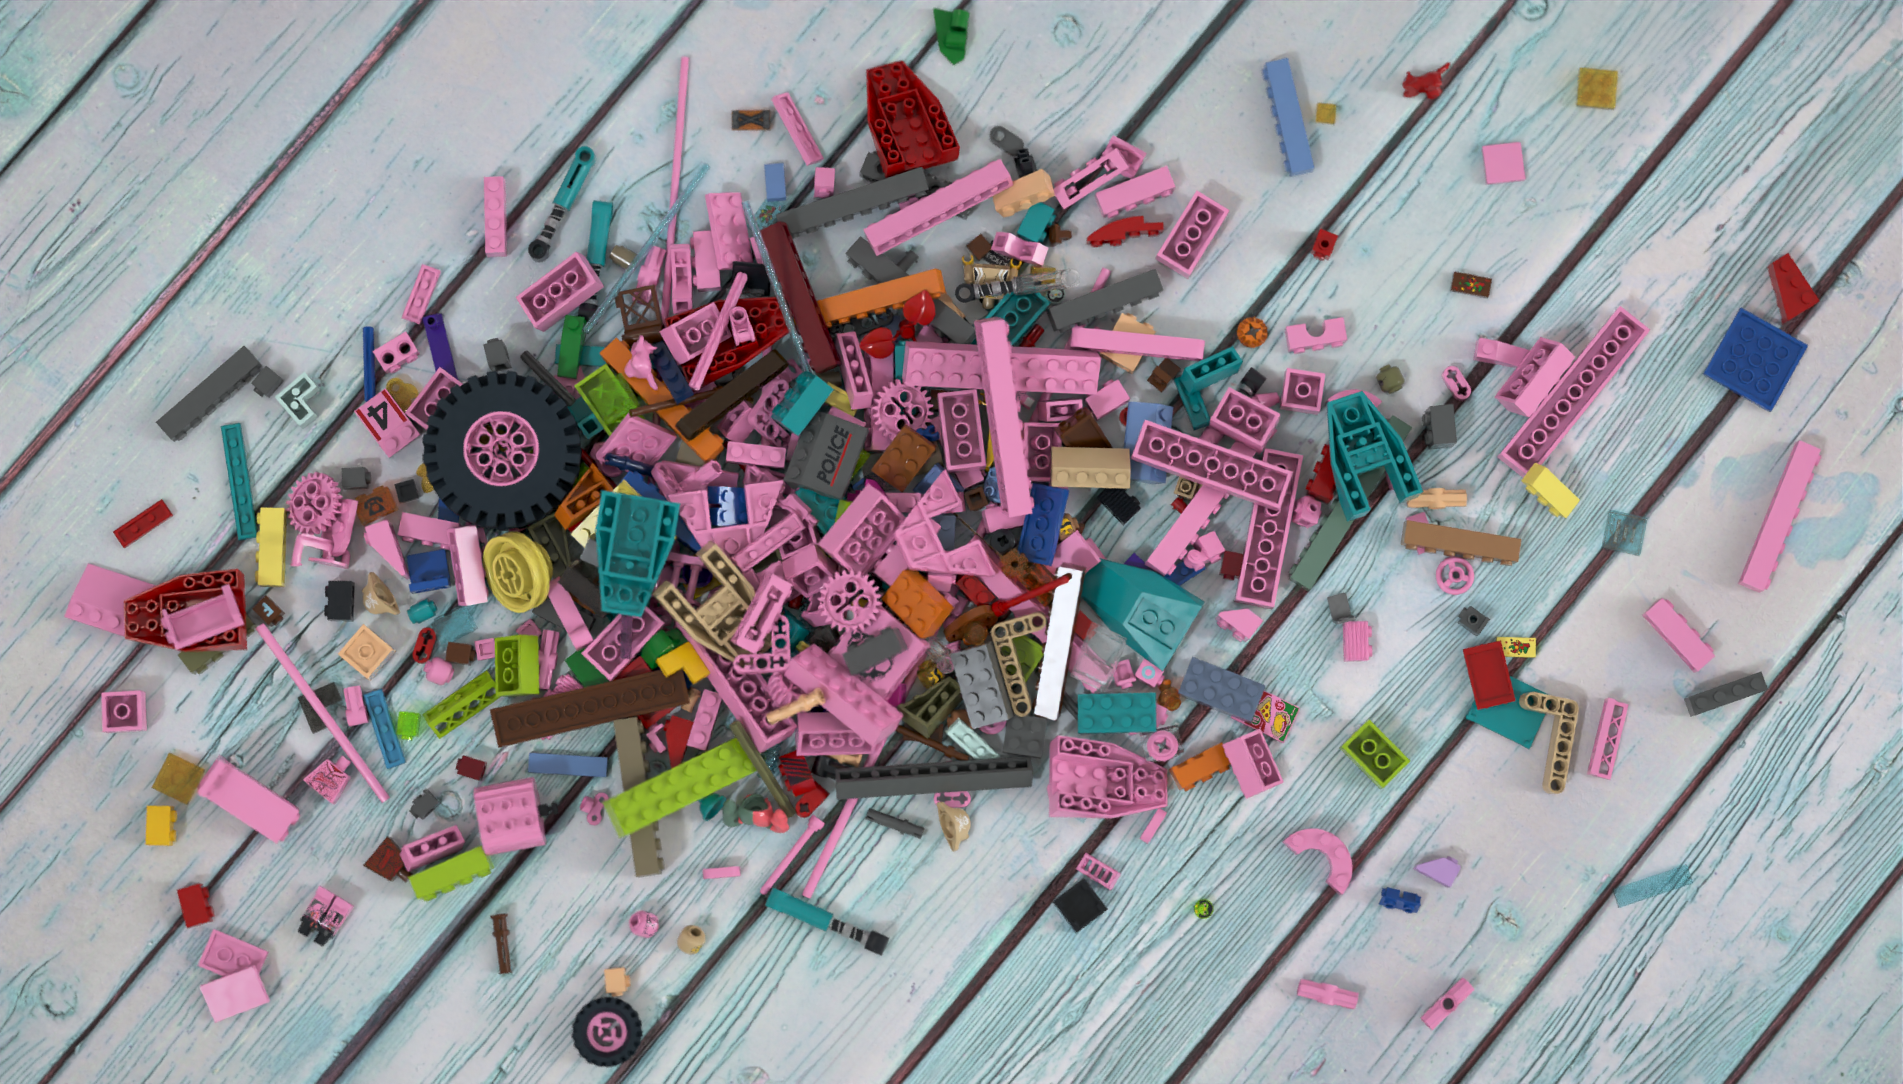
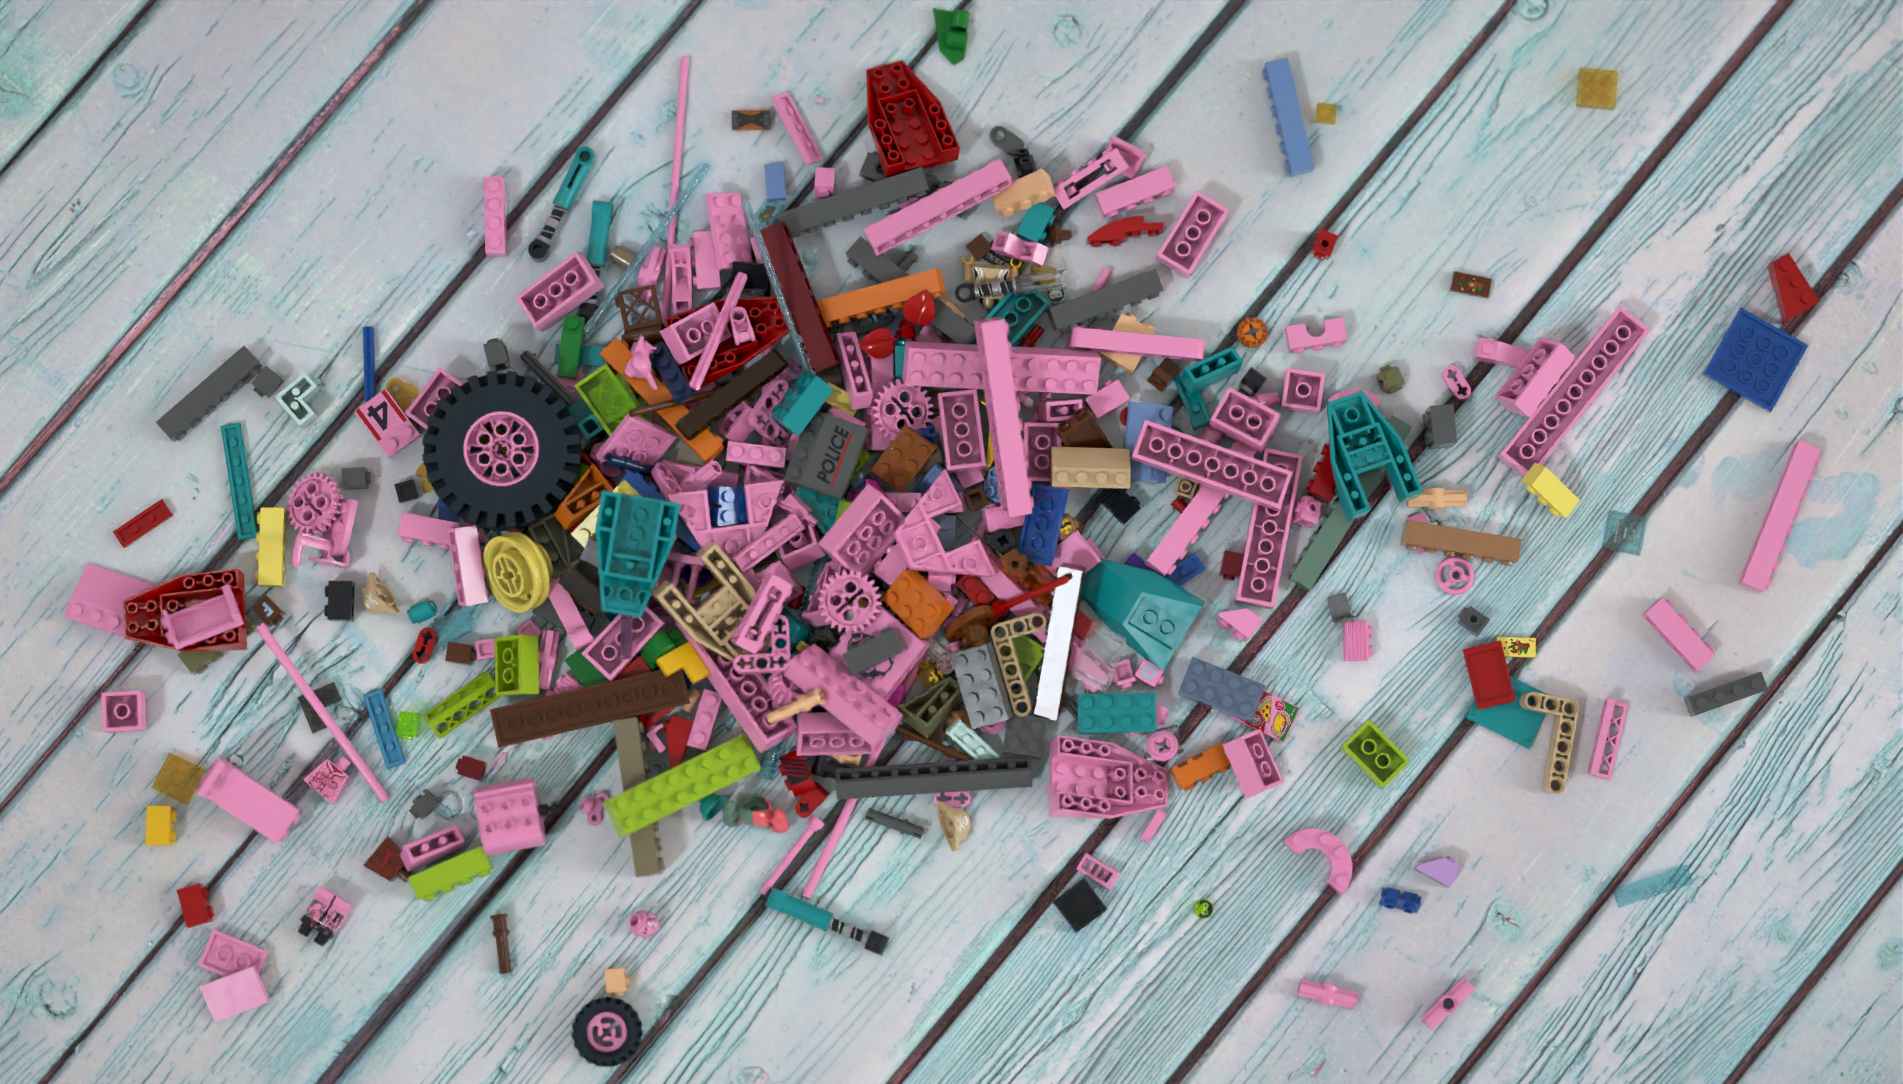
(356, 711): bright pink piece -> none
(366, 652): light nougat container -> none
(375, 505): clear orange brick -> none
(385, 542): bright pink slope -> none
(394, 348): bright pink brick -> none
(421, 294): bright pink tile -> none
(428, 571): blue bracket -> none
(438, 671): bright pink head -> none
(439, 343): dark purple piece -> none
(567, 765): medium blue tile -> none
(691, 939): tan head -> none
(721, 872): bright pink beam -> none
(762, 768): olive axle -> none
(809, 570): bright pink brick -> none
(1169, 696): clear orange animal -> none
(1207, 549): bright pink brick -> none
(1428, 83): red animal -> none
(1503, 163): bright pink tile -> none

